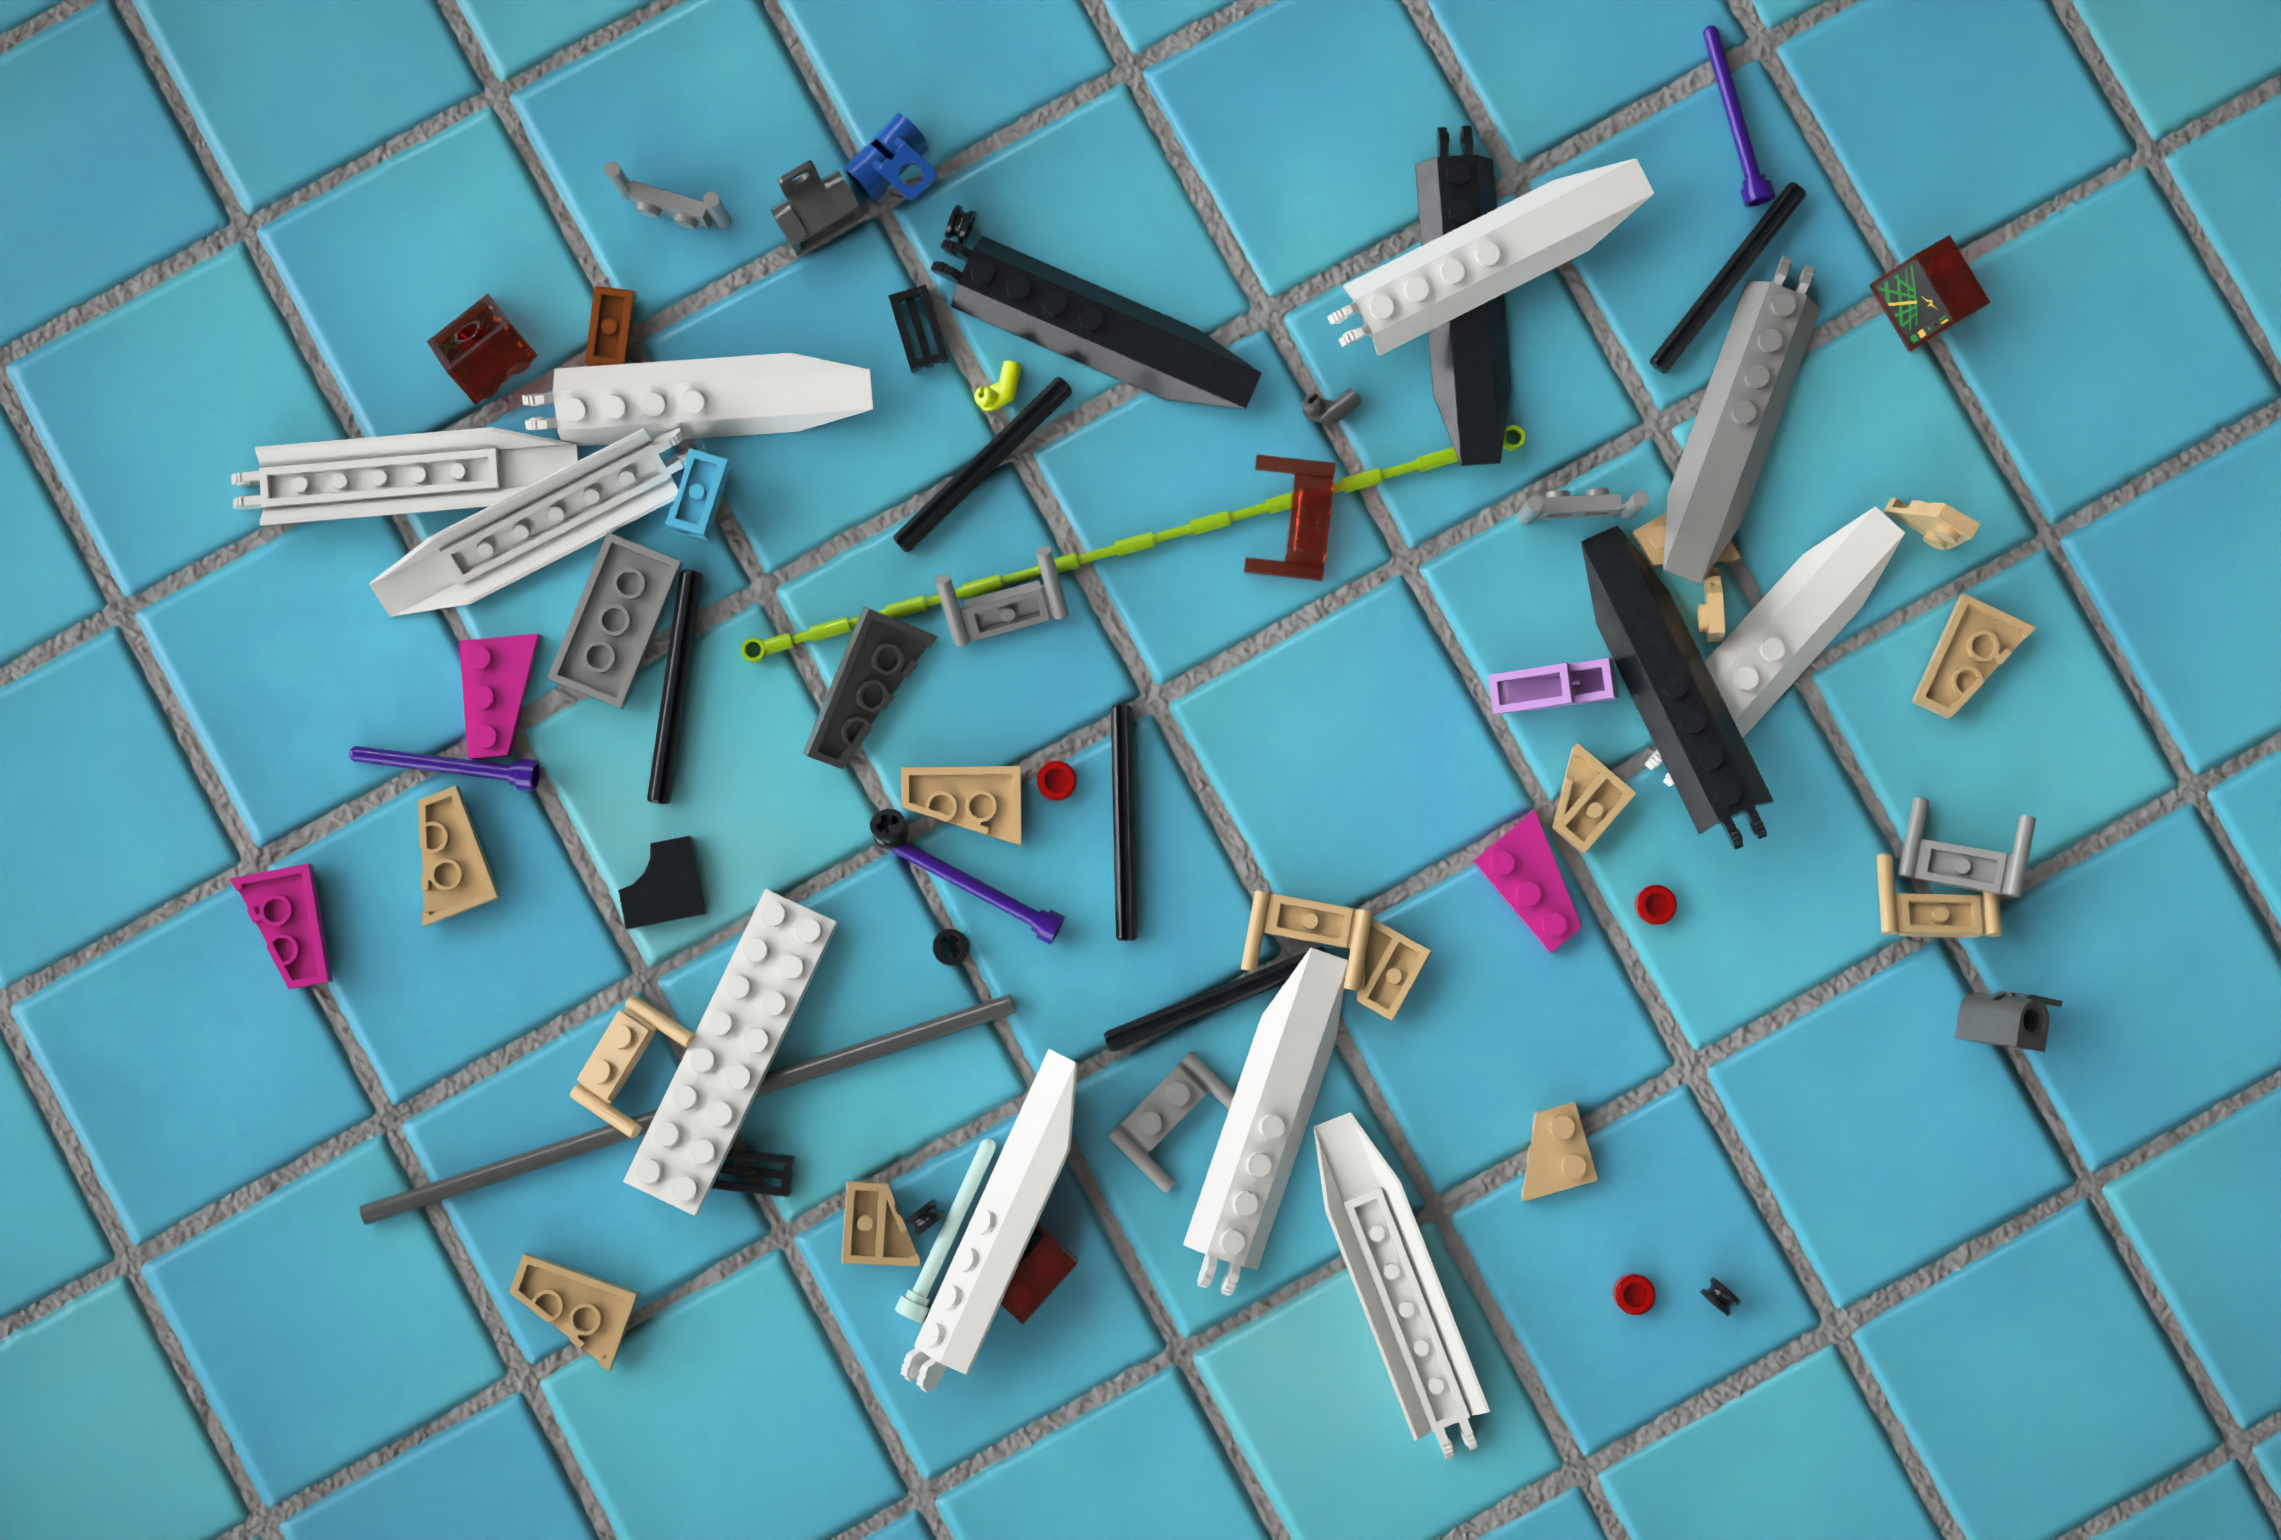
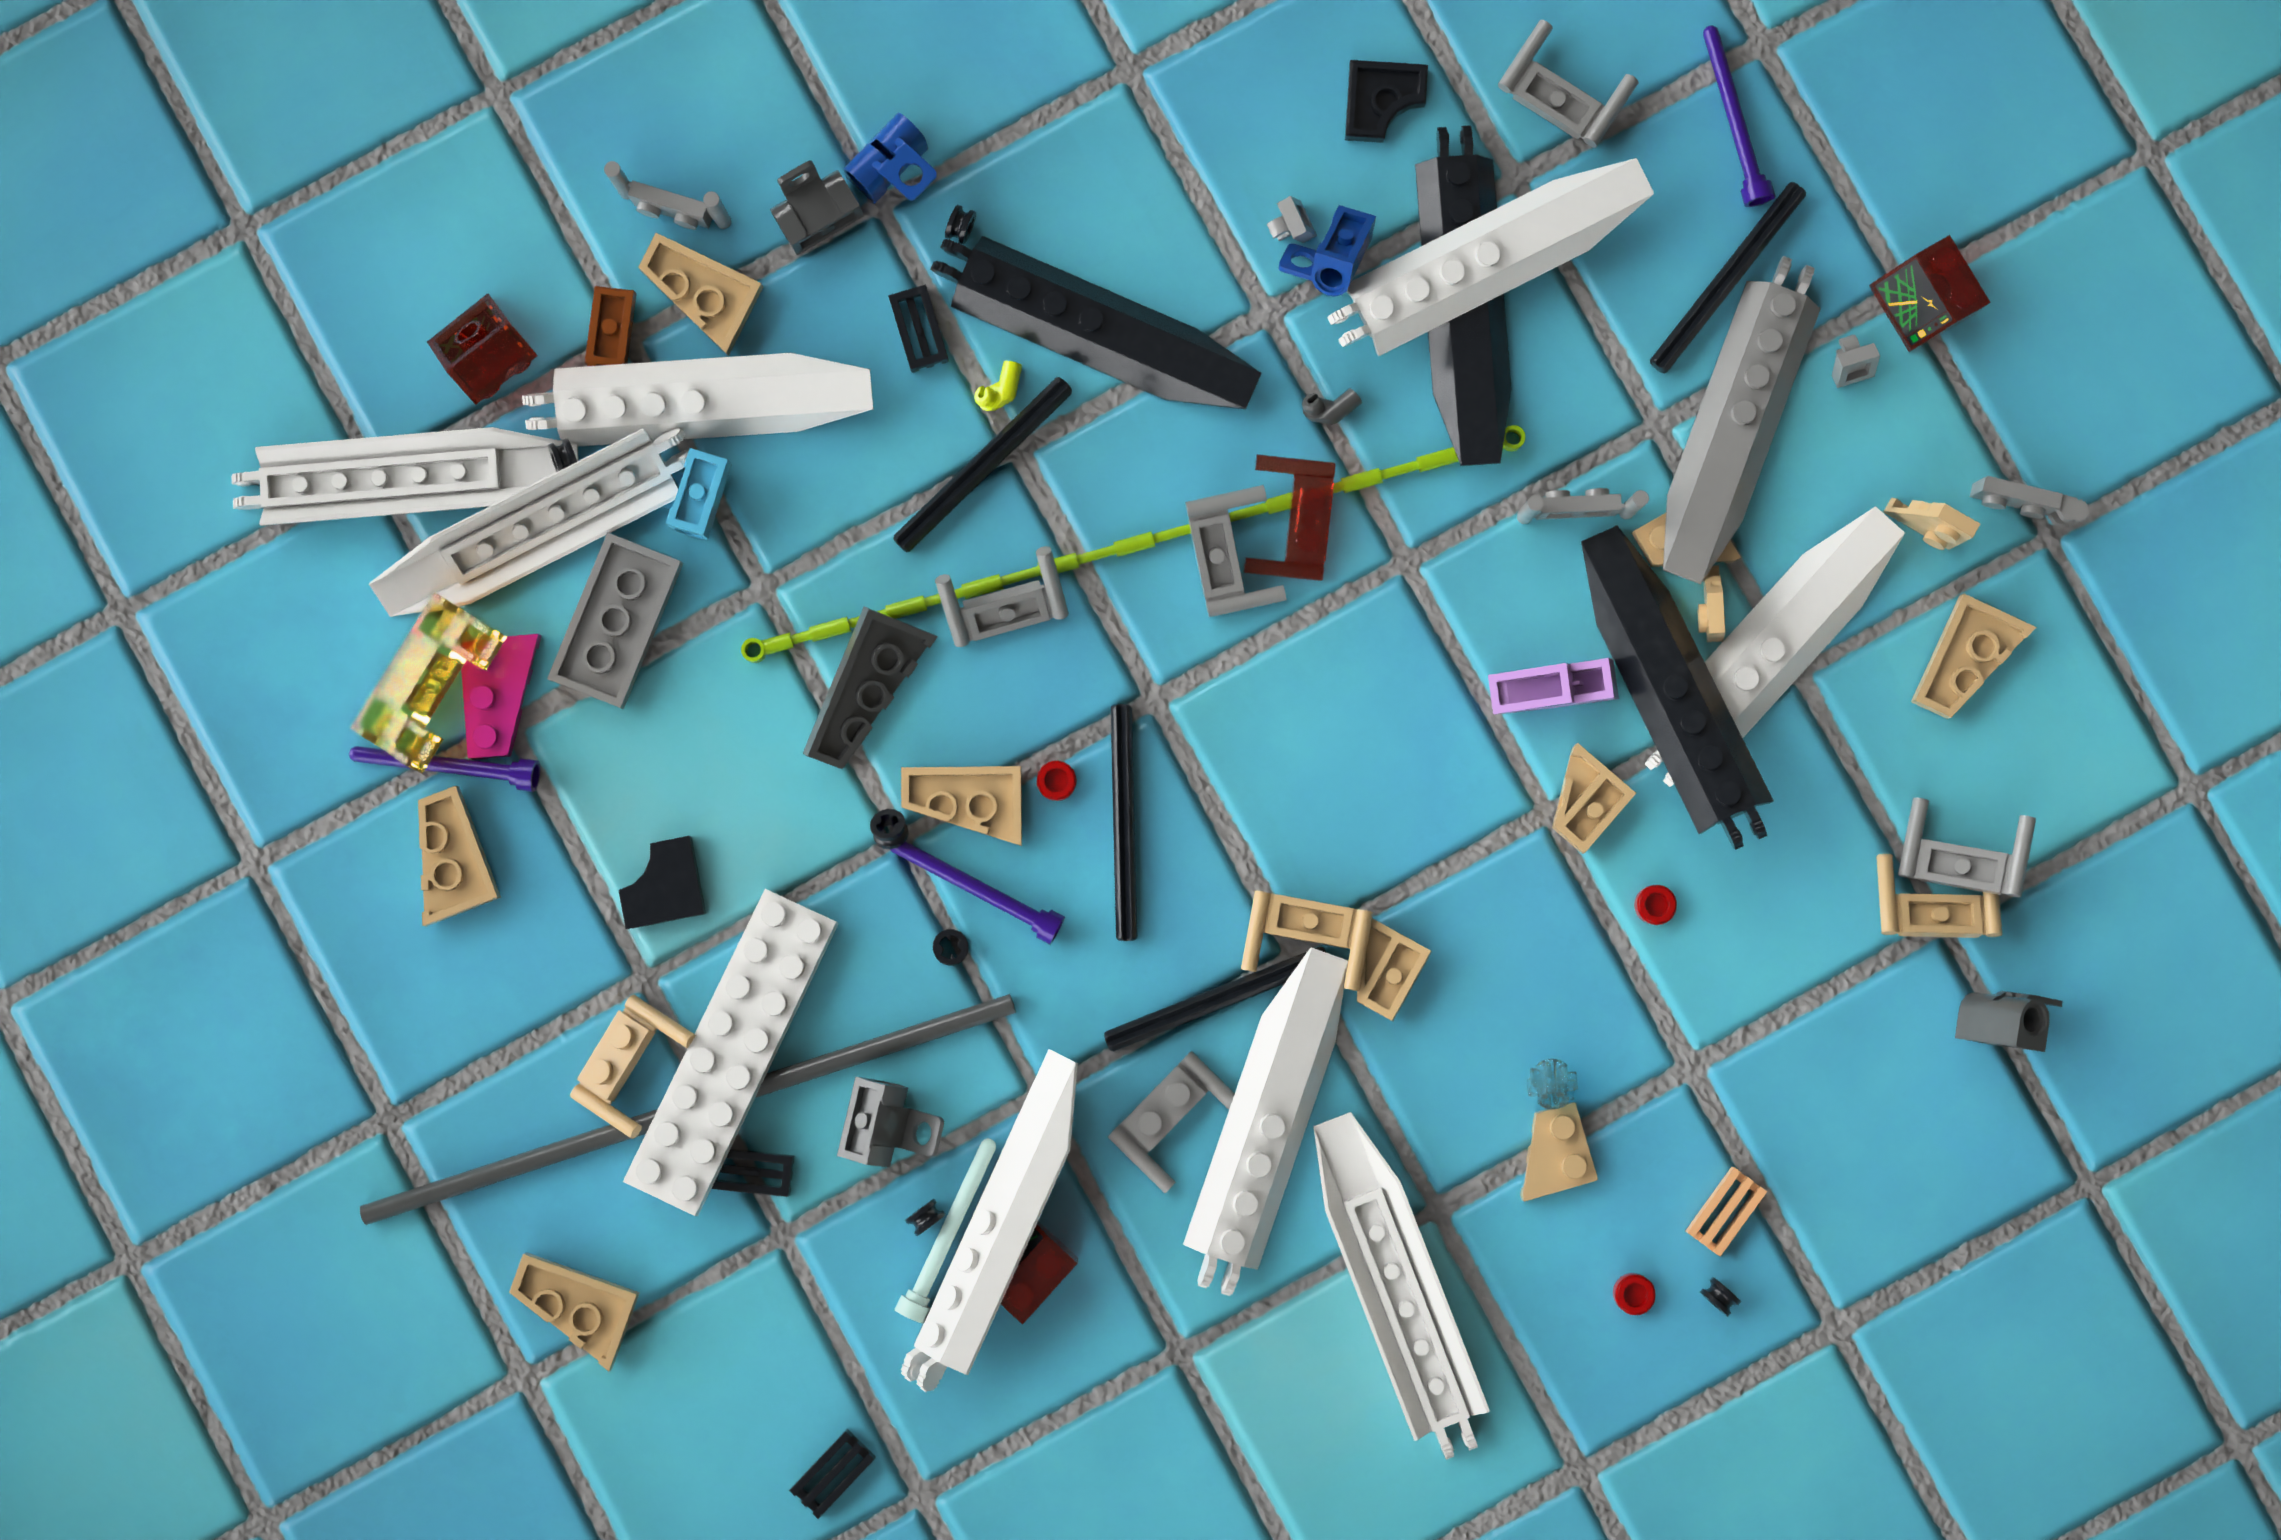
(290, 920): dark pink wing -> none
(420, 678): none -> clear yellow bracket
(562, 455): none -> black bush
(675, 687): black axle -> none
(702, 289): none -> tan wing
(808, 1499): none -> black tile
(874, 1227): tan wing -> none
(880, 1123): none -> dark grey piece
(1218, 556): none -> light grey plate
(1292, 222): none -> light grey tile
(1337, 255): none -> blue piece
(1379, 95): none -> black tile
(1530, 882): dark pink wing -> none
(1552, 1084): none -> clear light blue gear
(1558, 99): none -> light grey plate
(1737, 1222): none -> light nougat tile
(1854, 362): none -> light grey tile
(2032, 501): none -> light grey hinge

